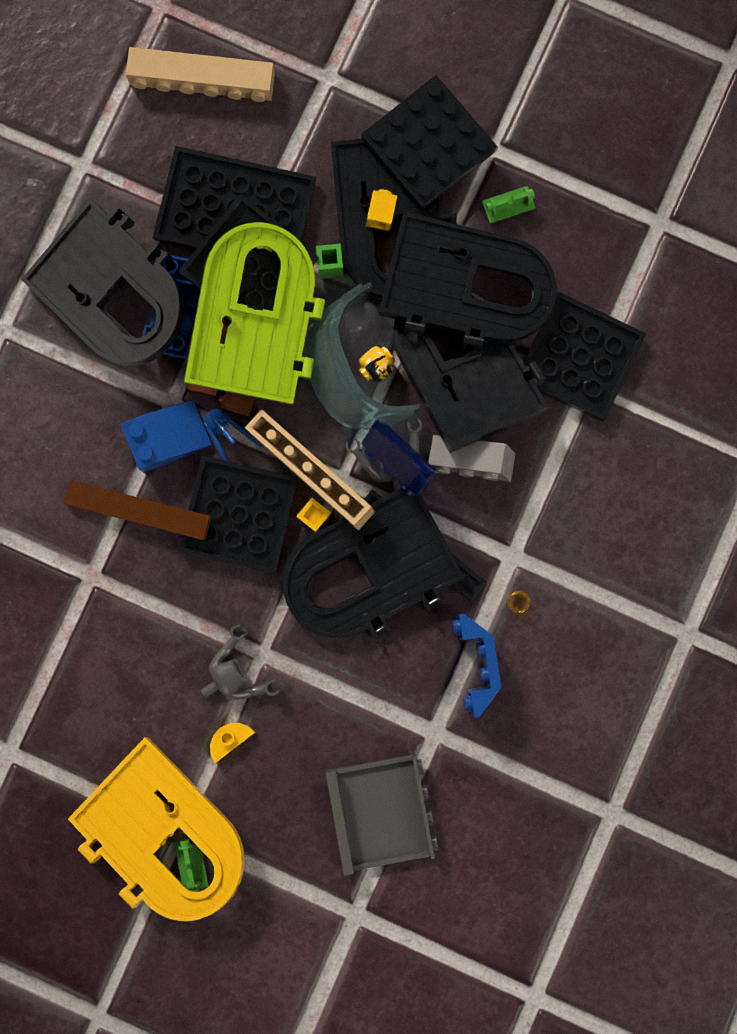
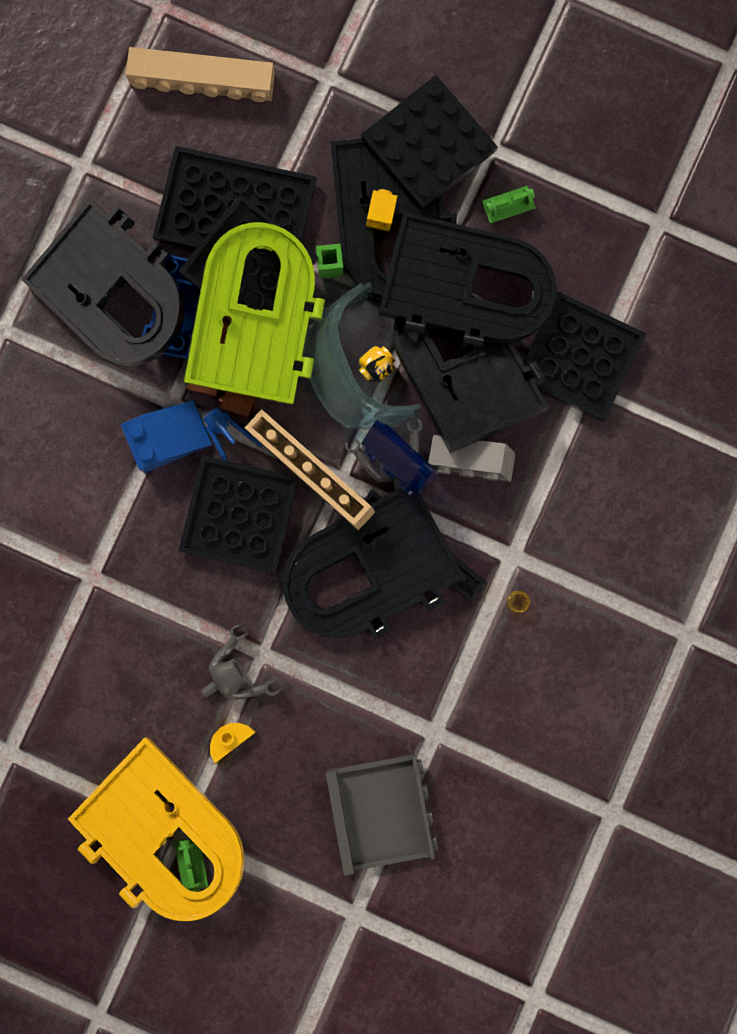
(137, 510): reddish brown tile -> none
(313, 514): yellow plate -> none
(479, 698): blue slope -> none

